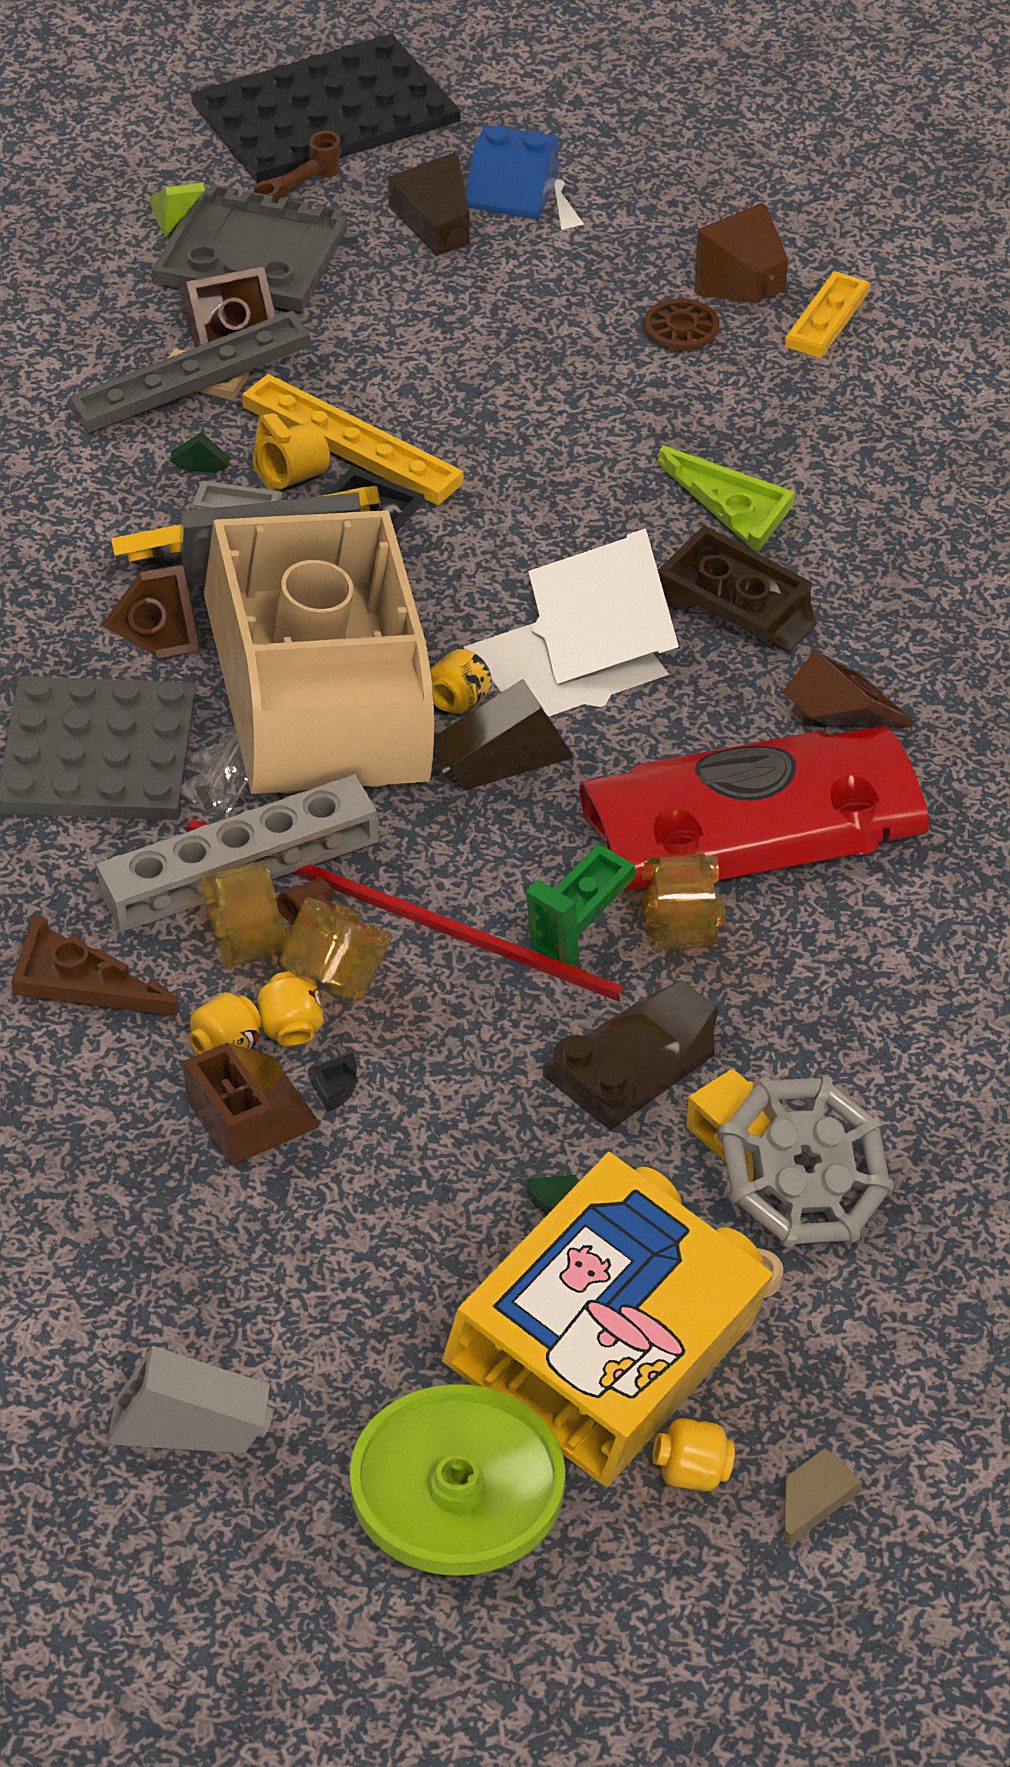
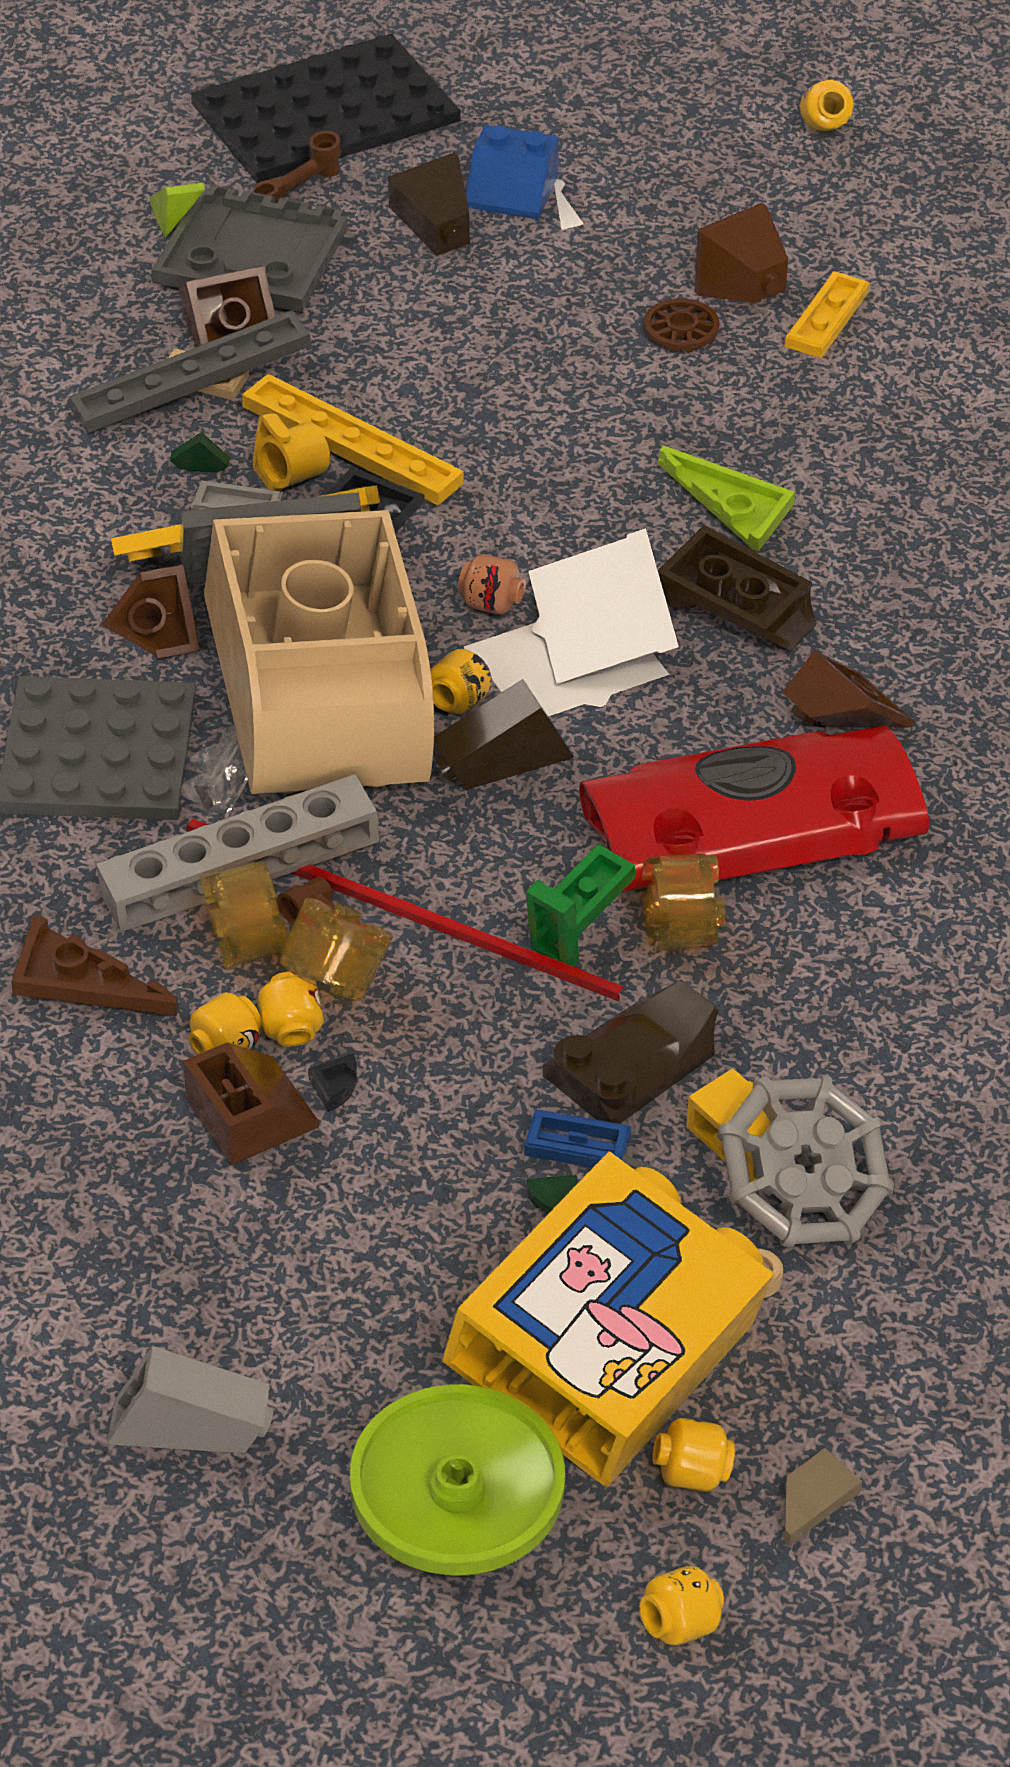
(491, 584): none -> nougat head
(575, 1146): none -> blue tile
(681, 1606): none -> yellow head
(826, 105): none -> yellow head

